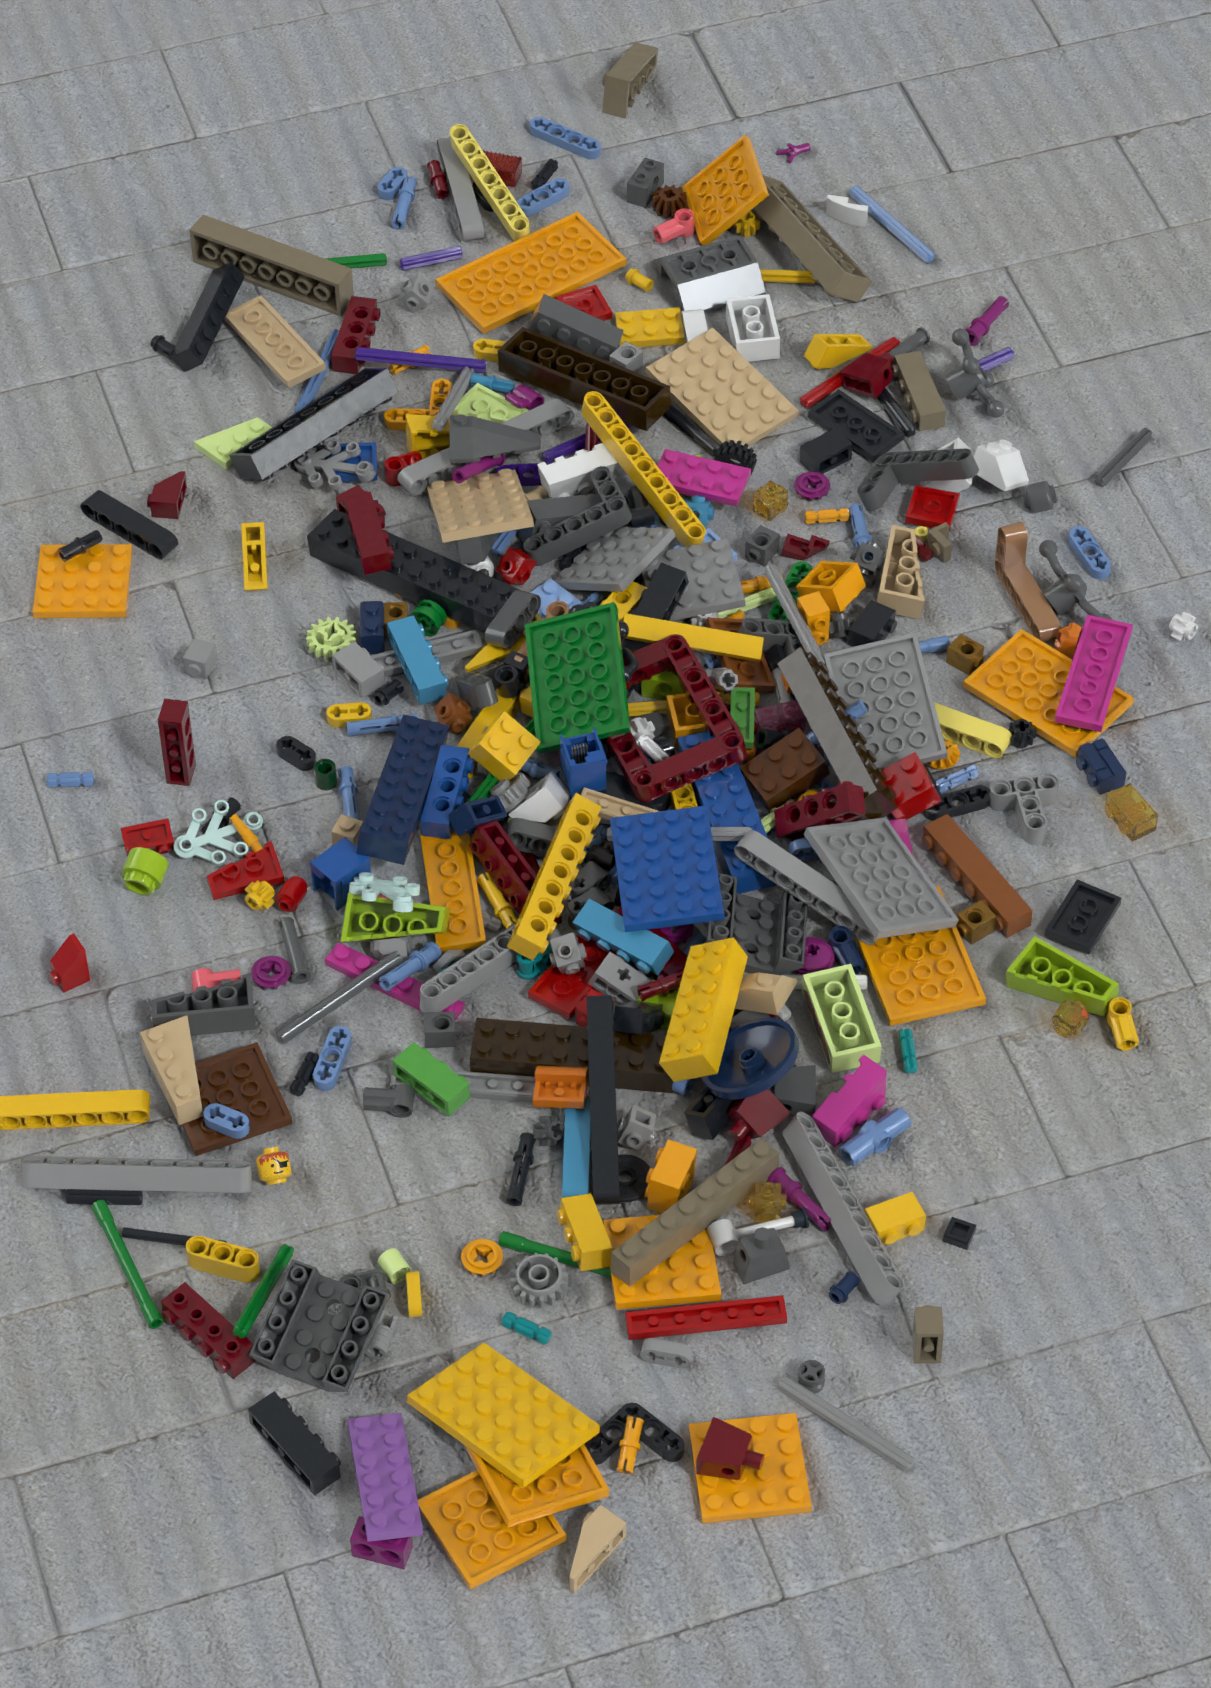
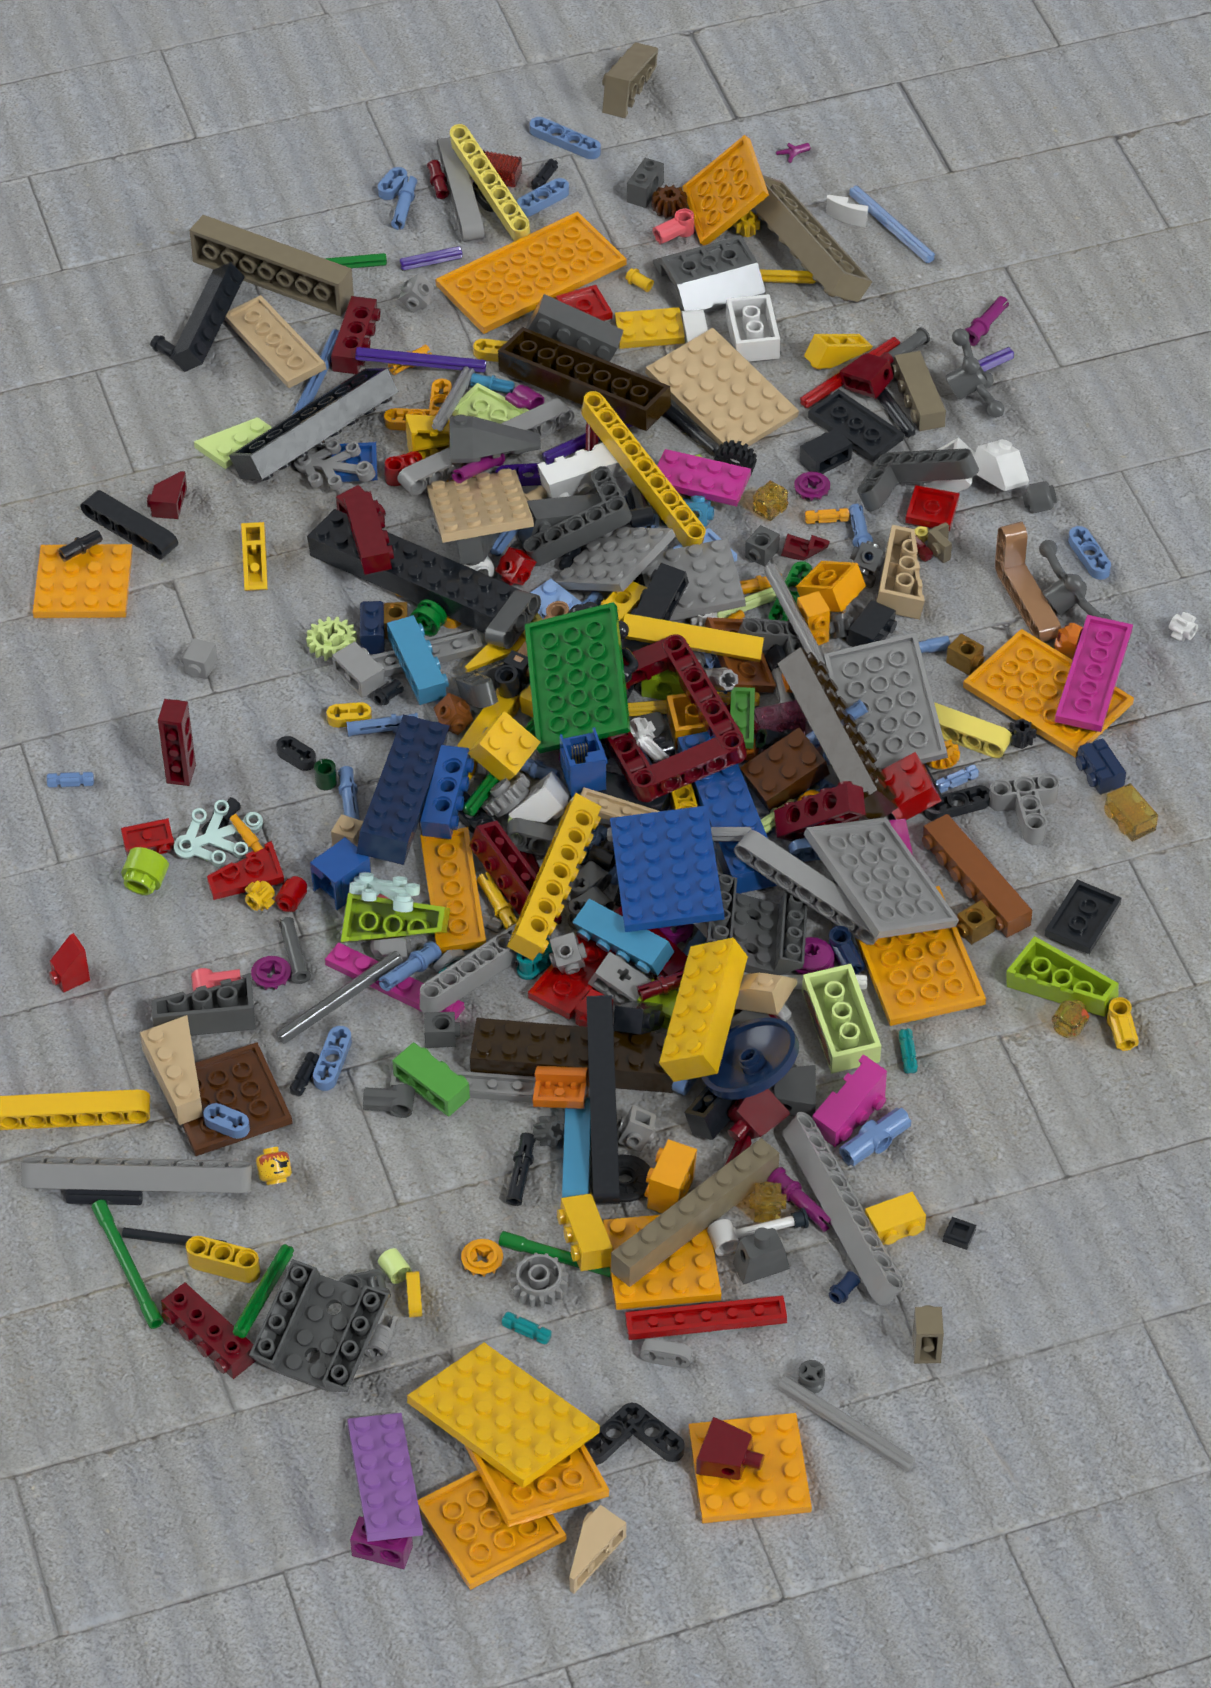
(295, 1442): black brick -> none
(476, 813): dark blue brick -> none
(628, 357): light grey brick -> none
(629, 1445): light orange pin -> none
(1123, 457): dark grey axle -> none

